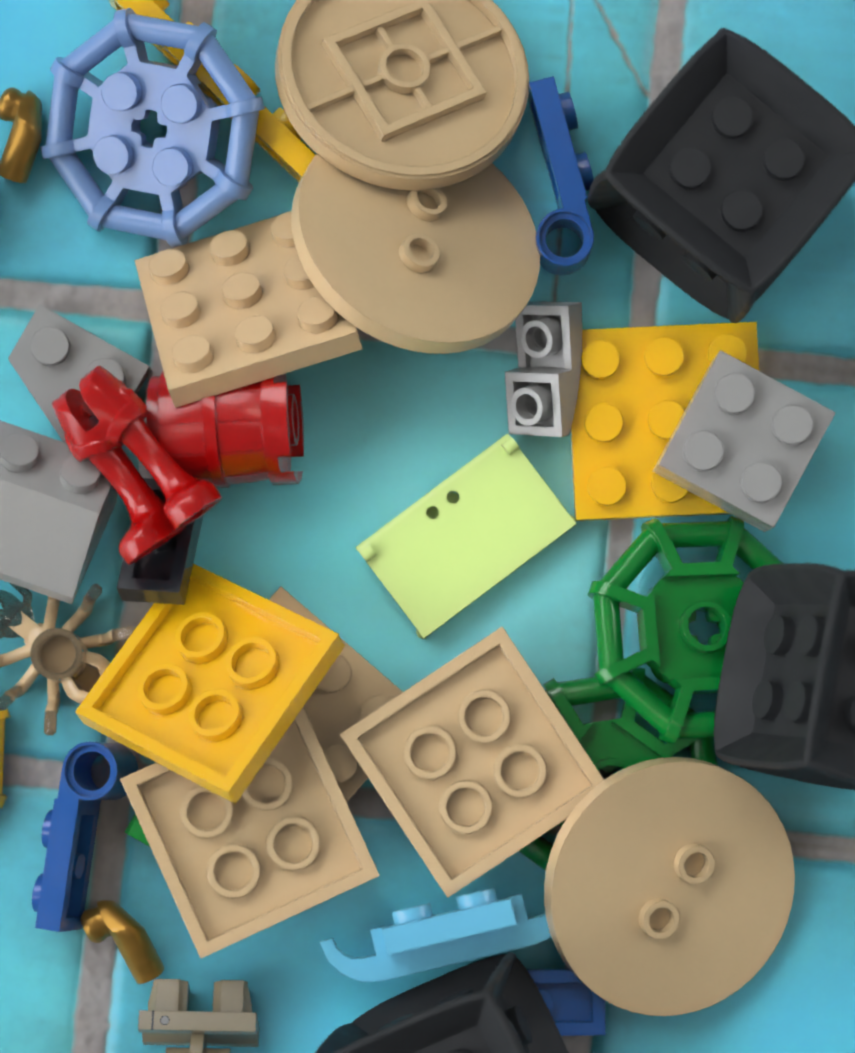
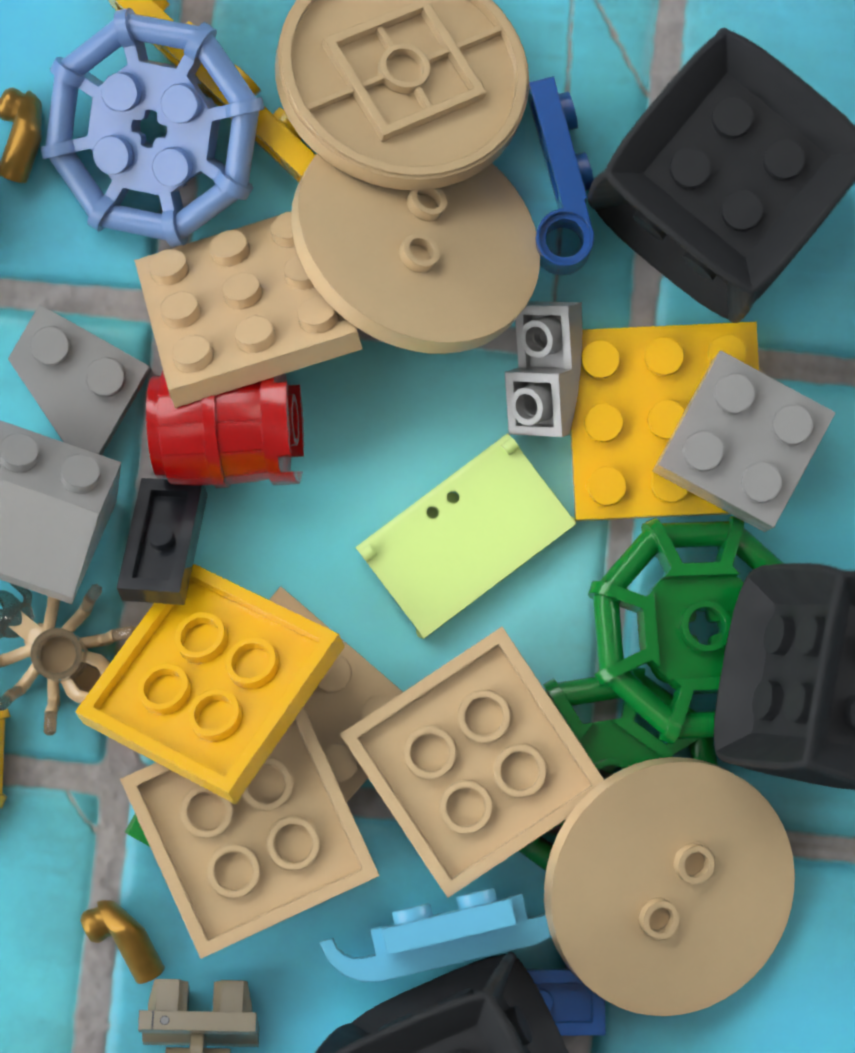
(71, 833): blue plate -> none
(96, 427): red piece -> none

